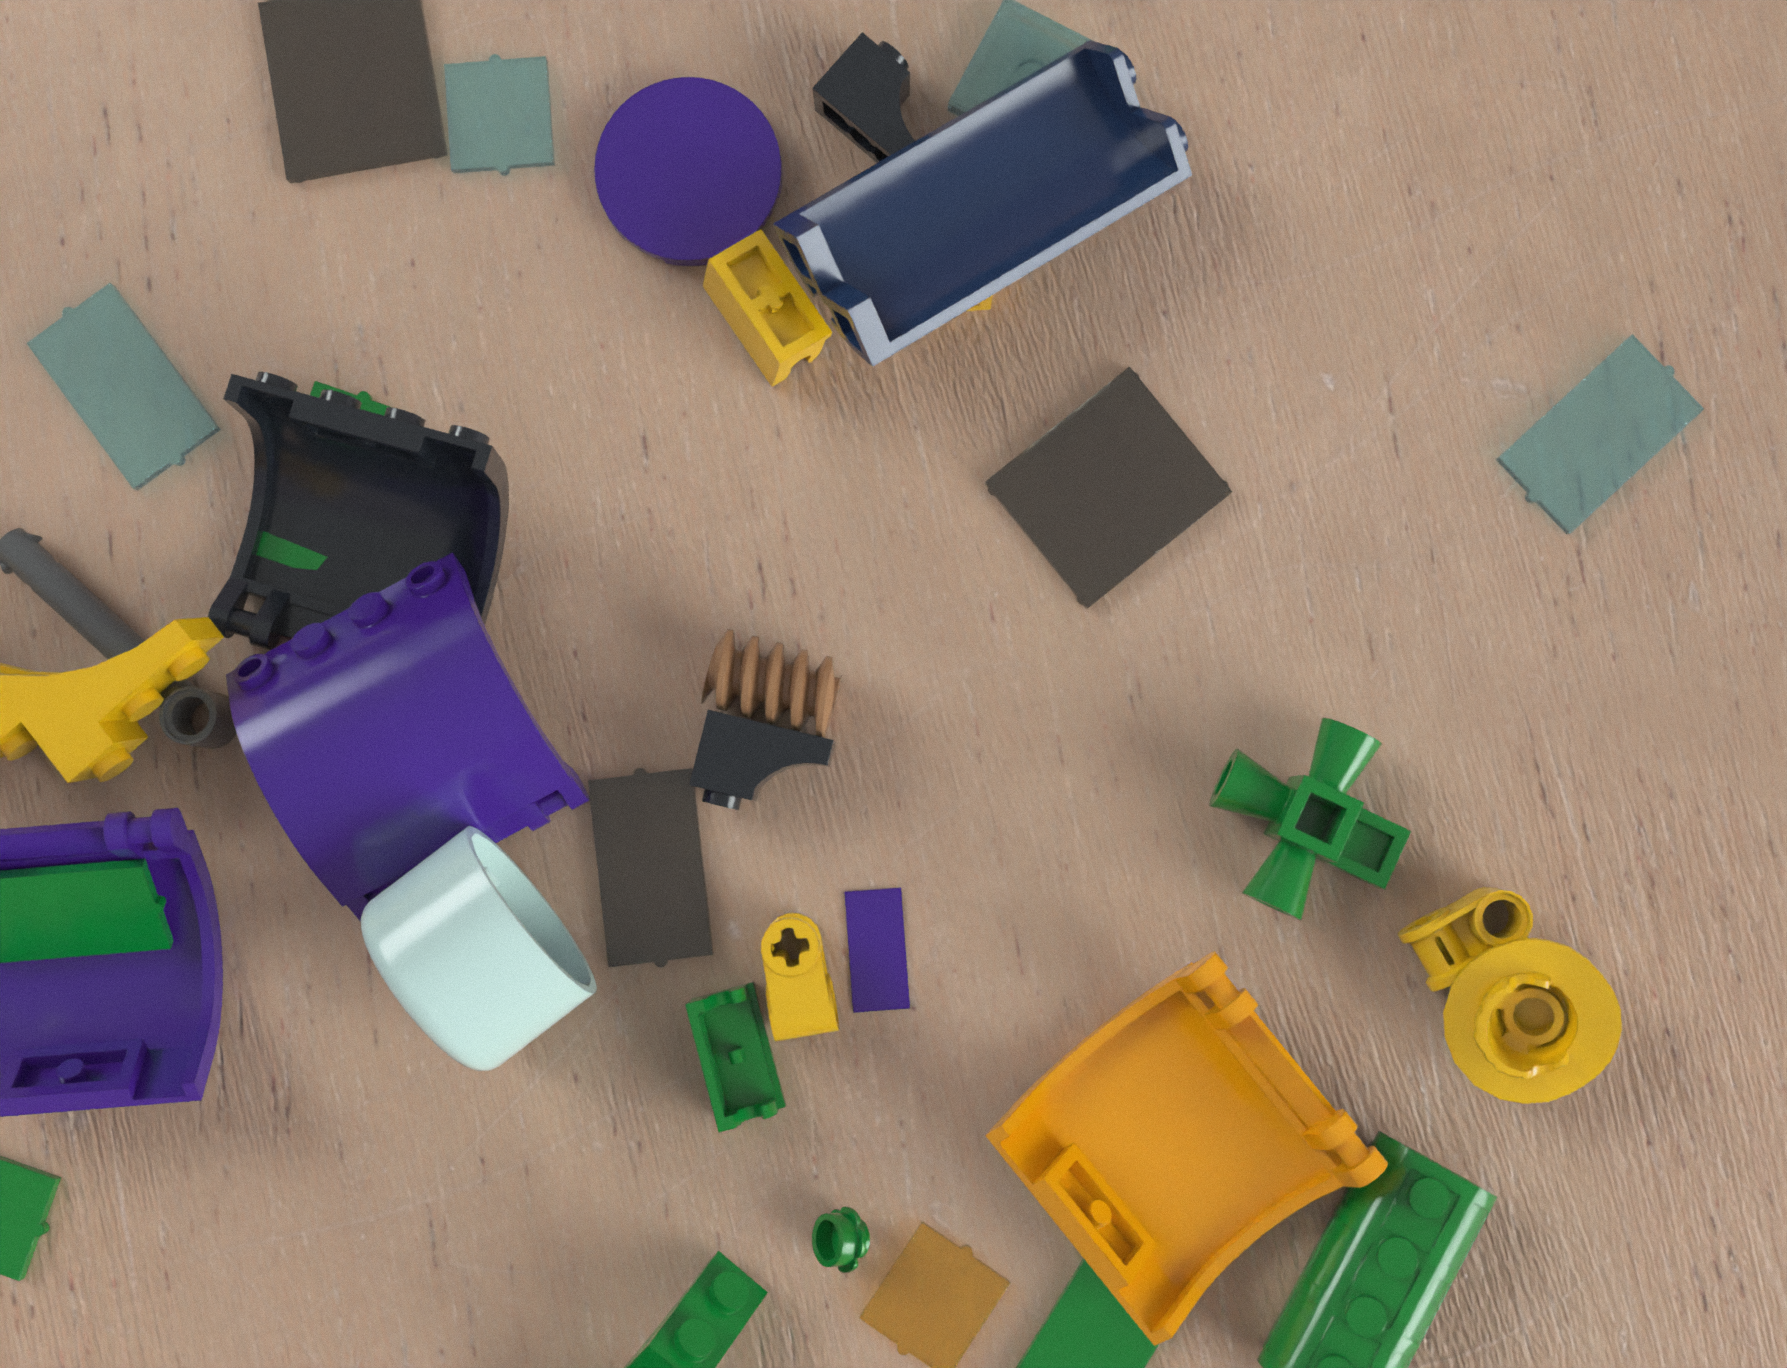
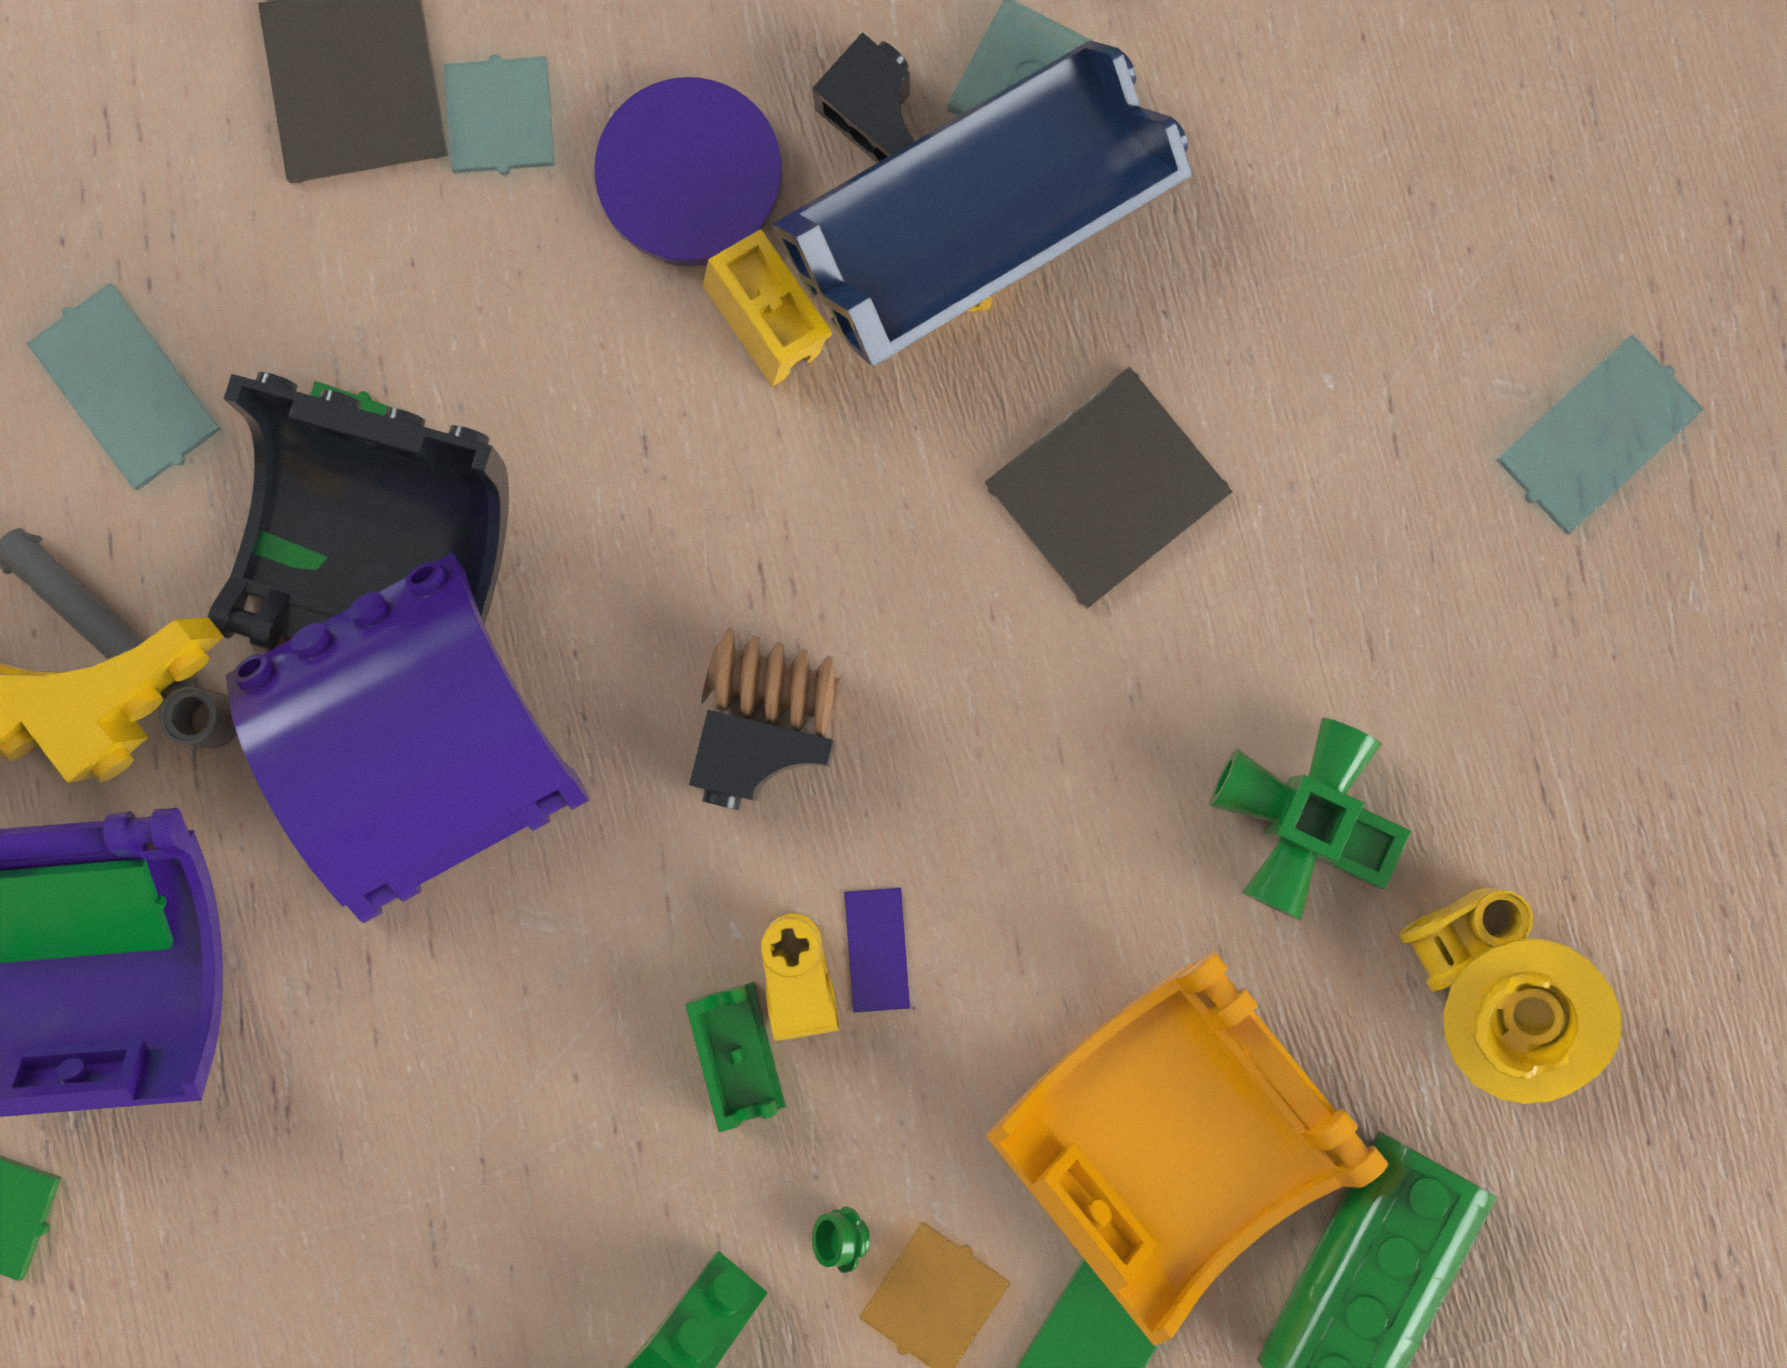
(475, 952): light aqua piece -> none
(650, 867): clear smoke piece -> none

